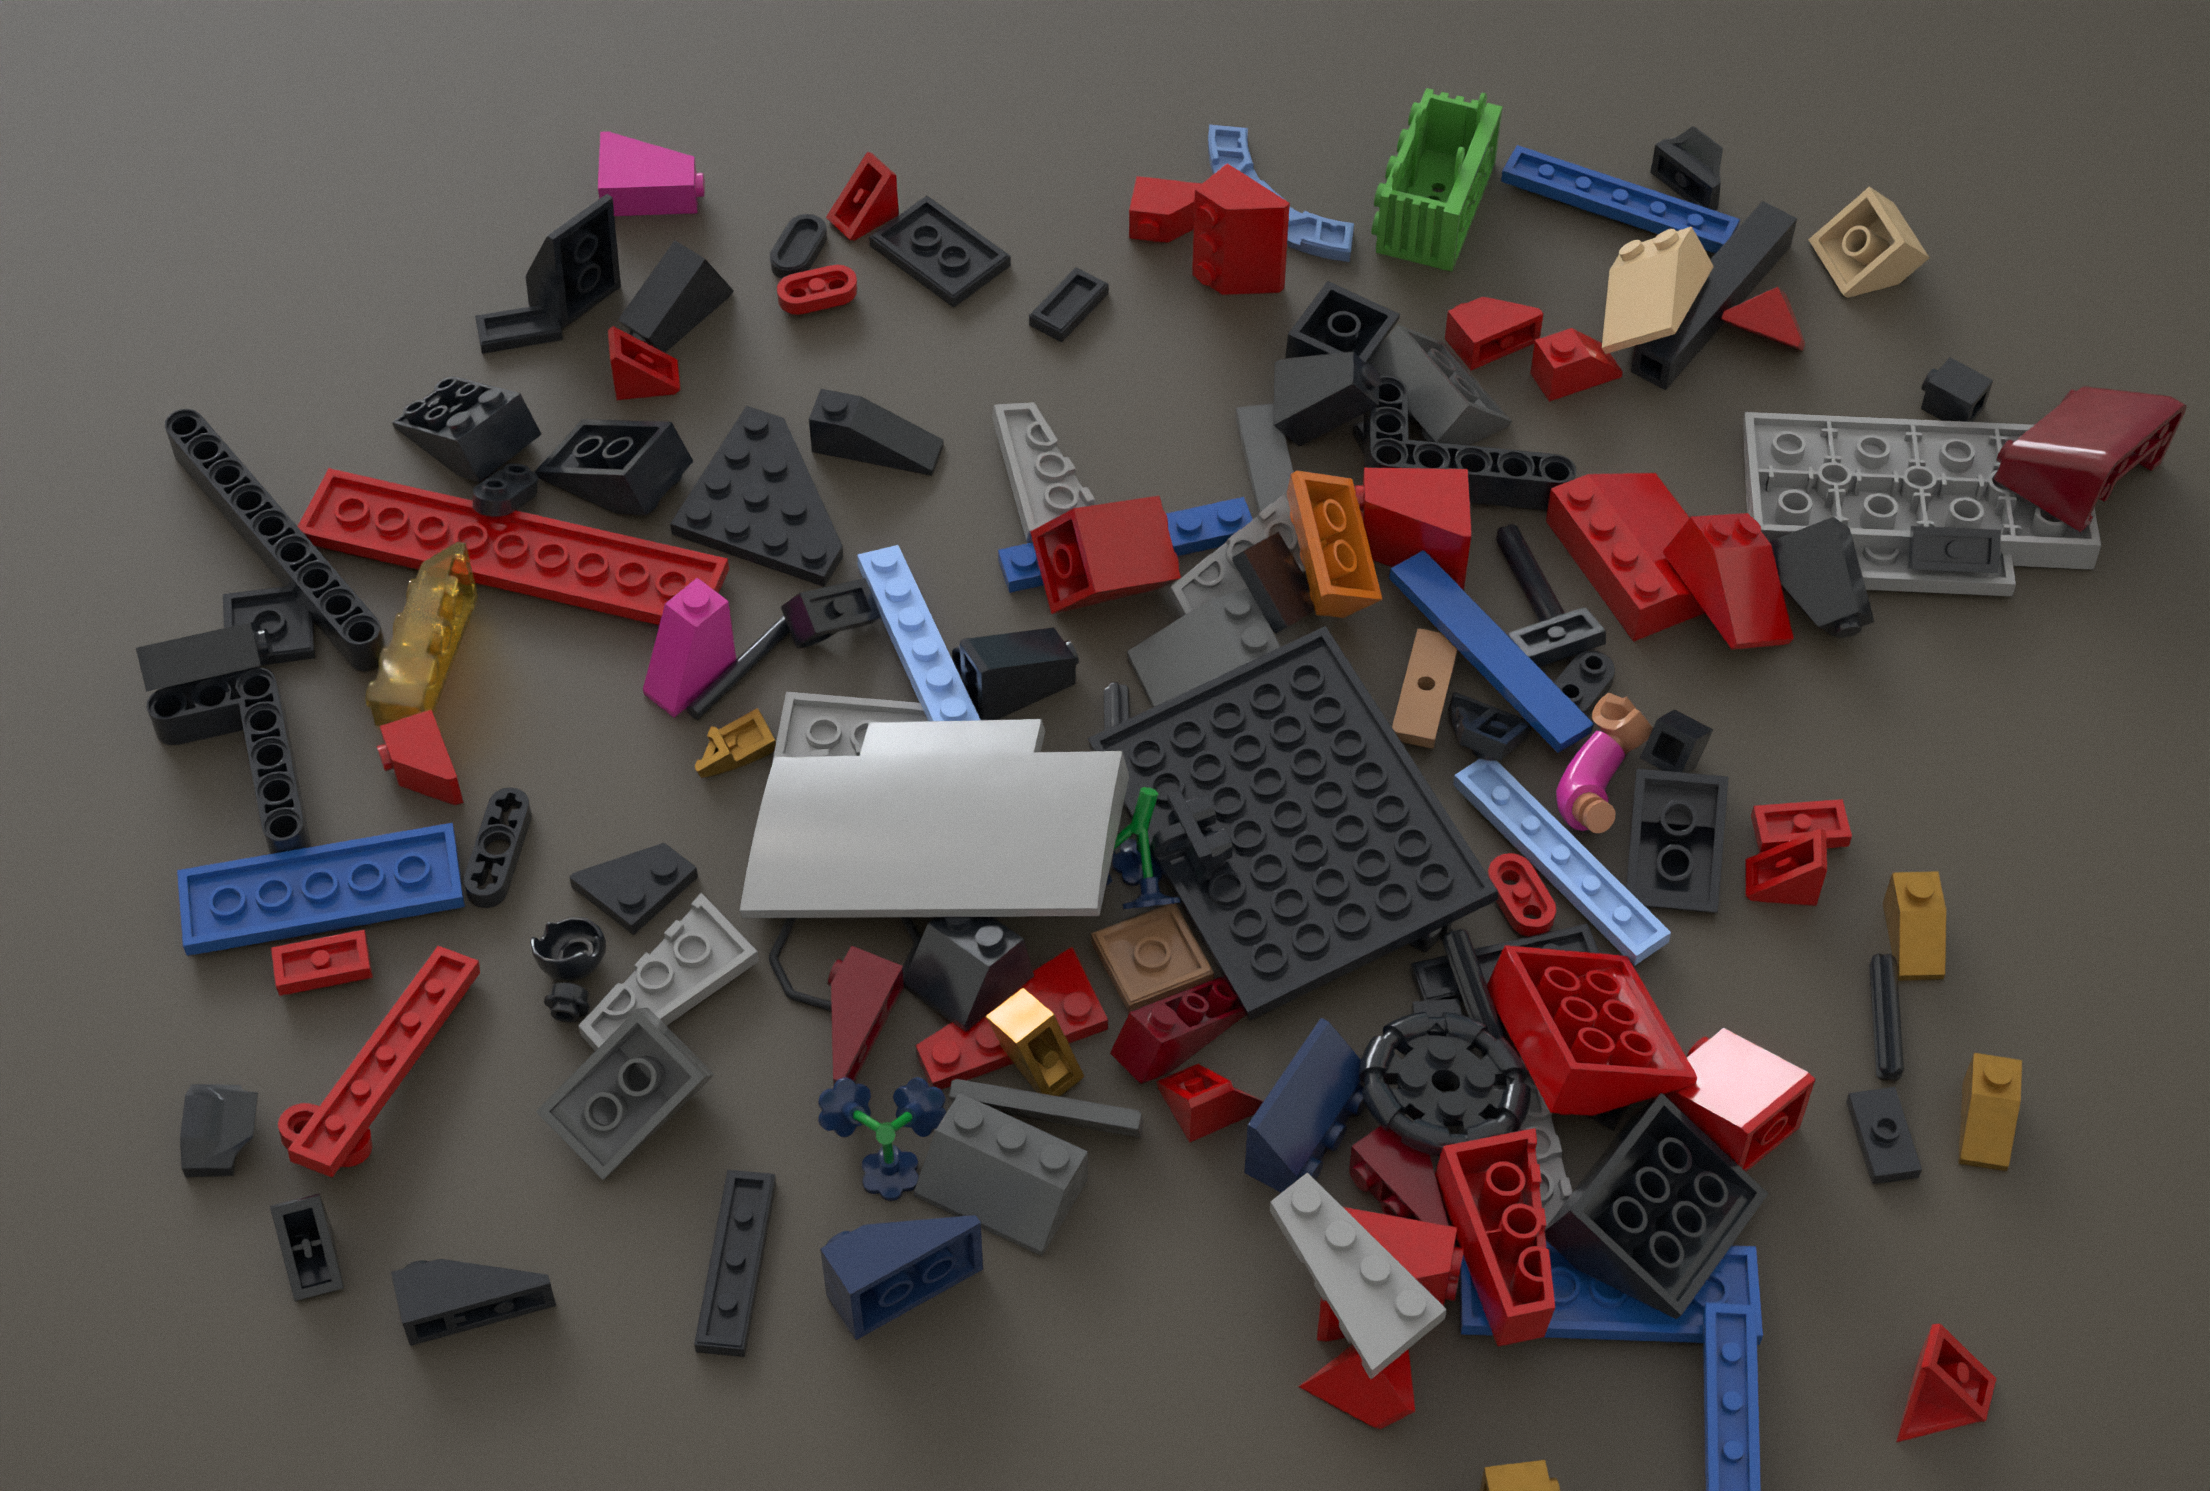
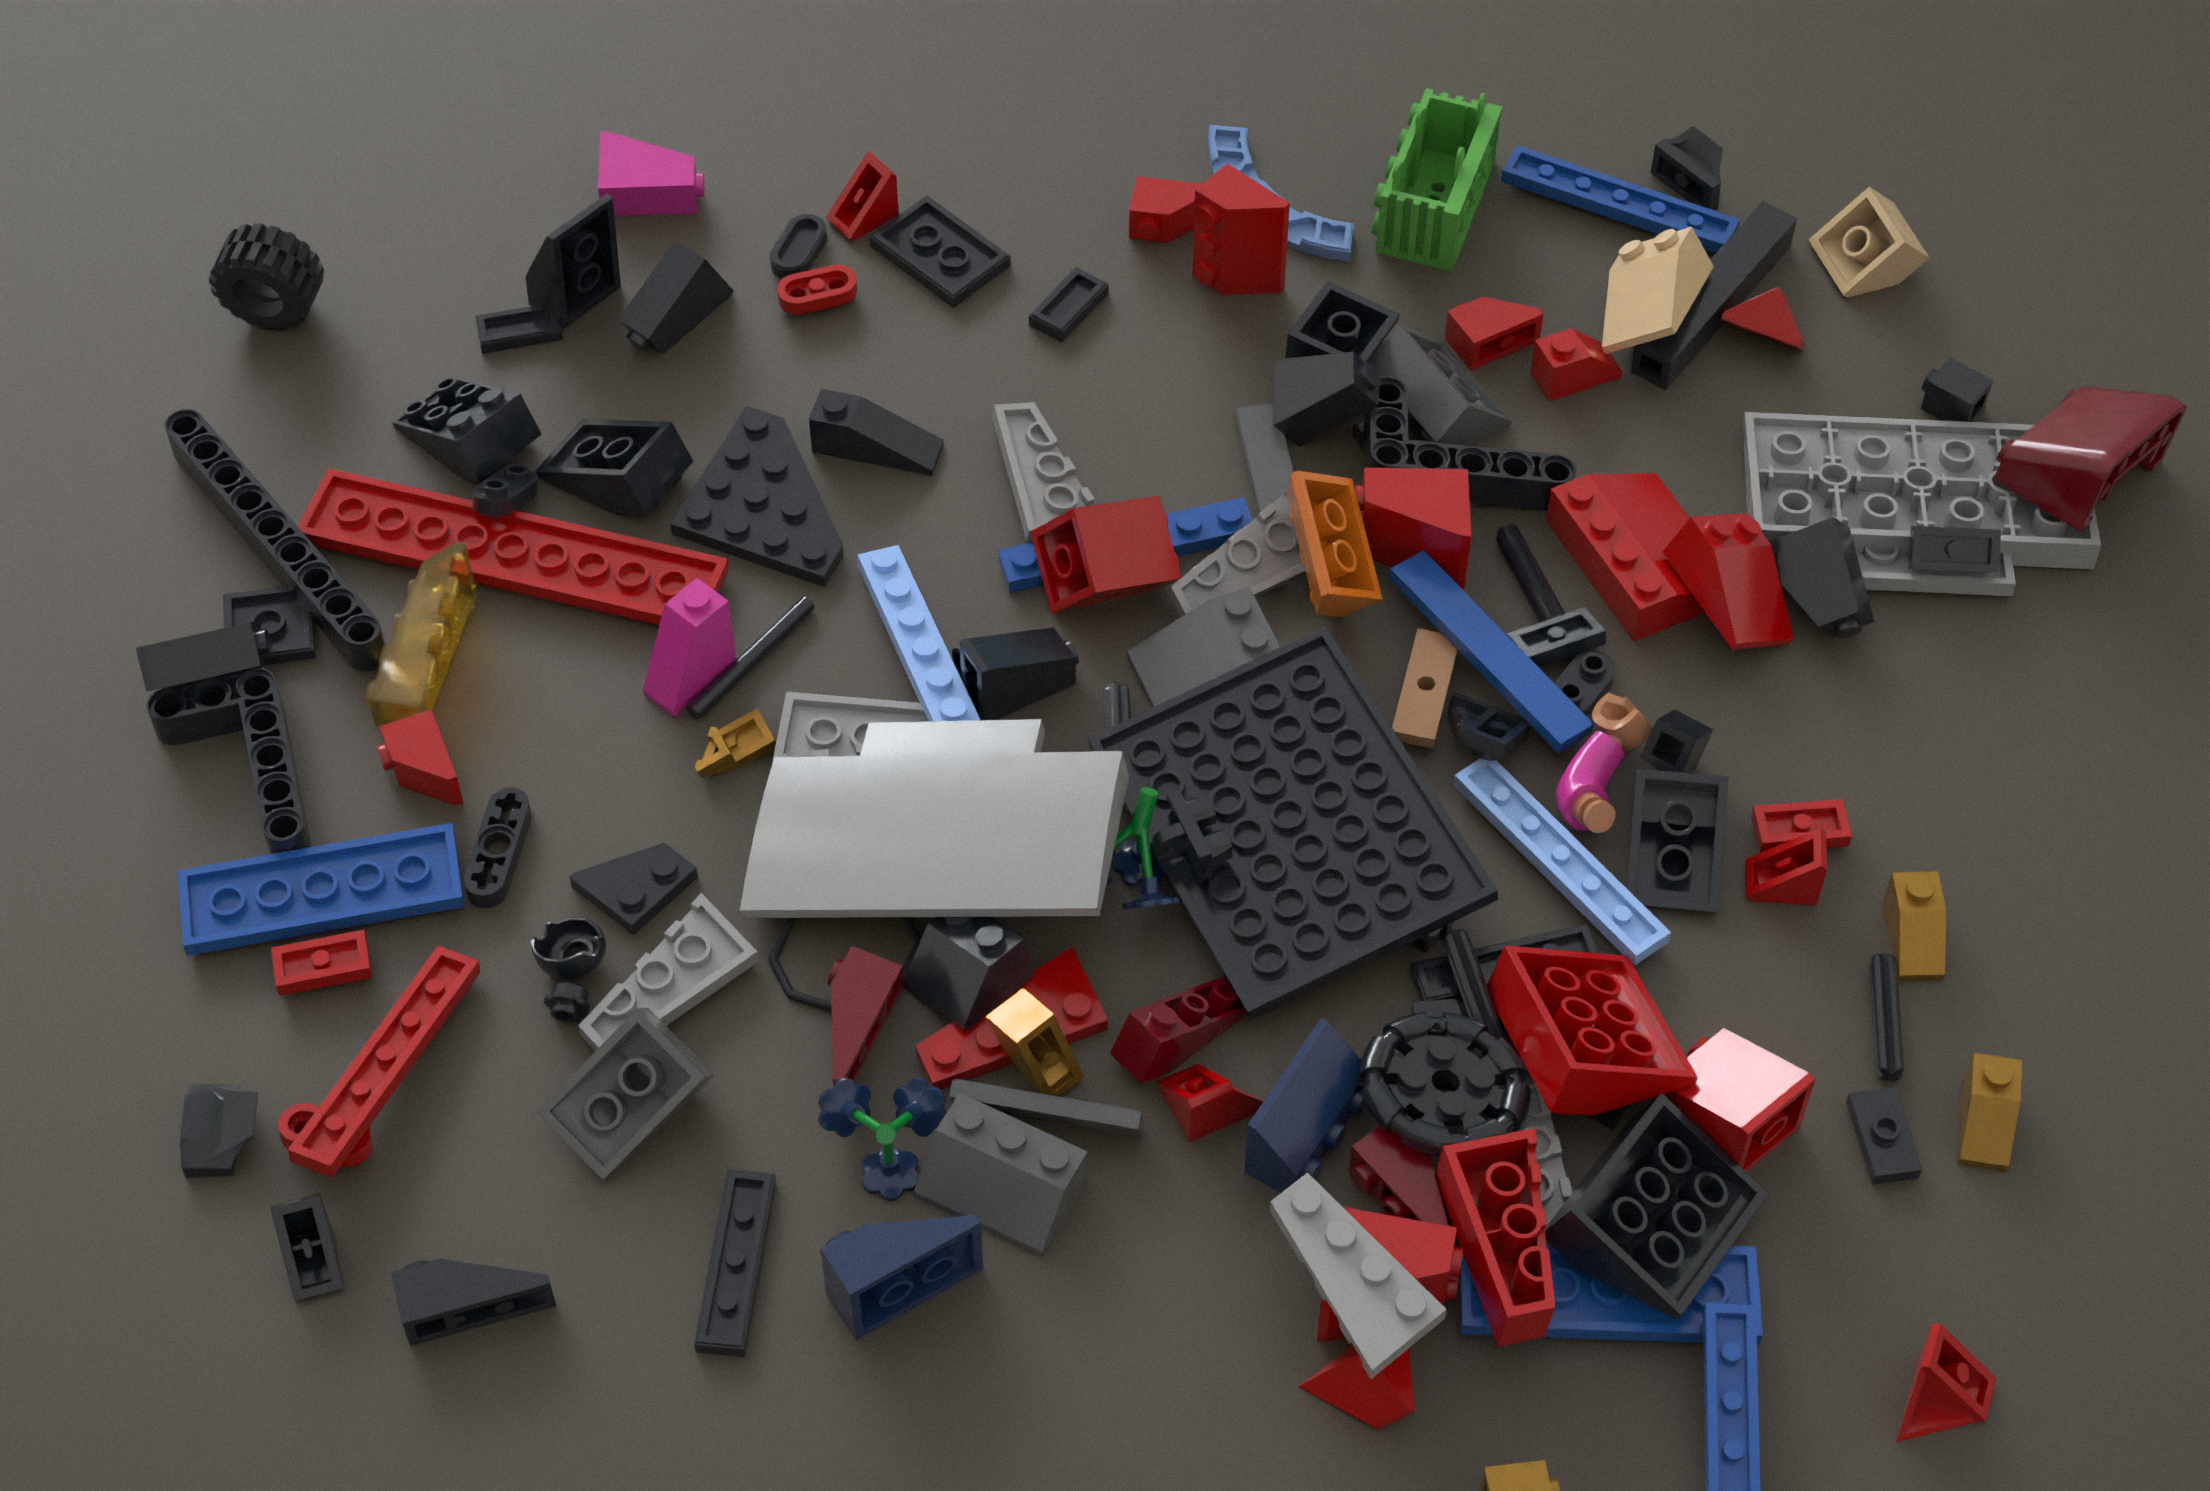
(266, 276): none -> black tyre
(640, 368): red slope -> none
(828, 610): black plate -> none
(1151, 957): medium nougat tile -> none
(1275, 582): black tile -> none
(1525, 897): red plate -> none

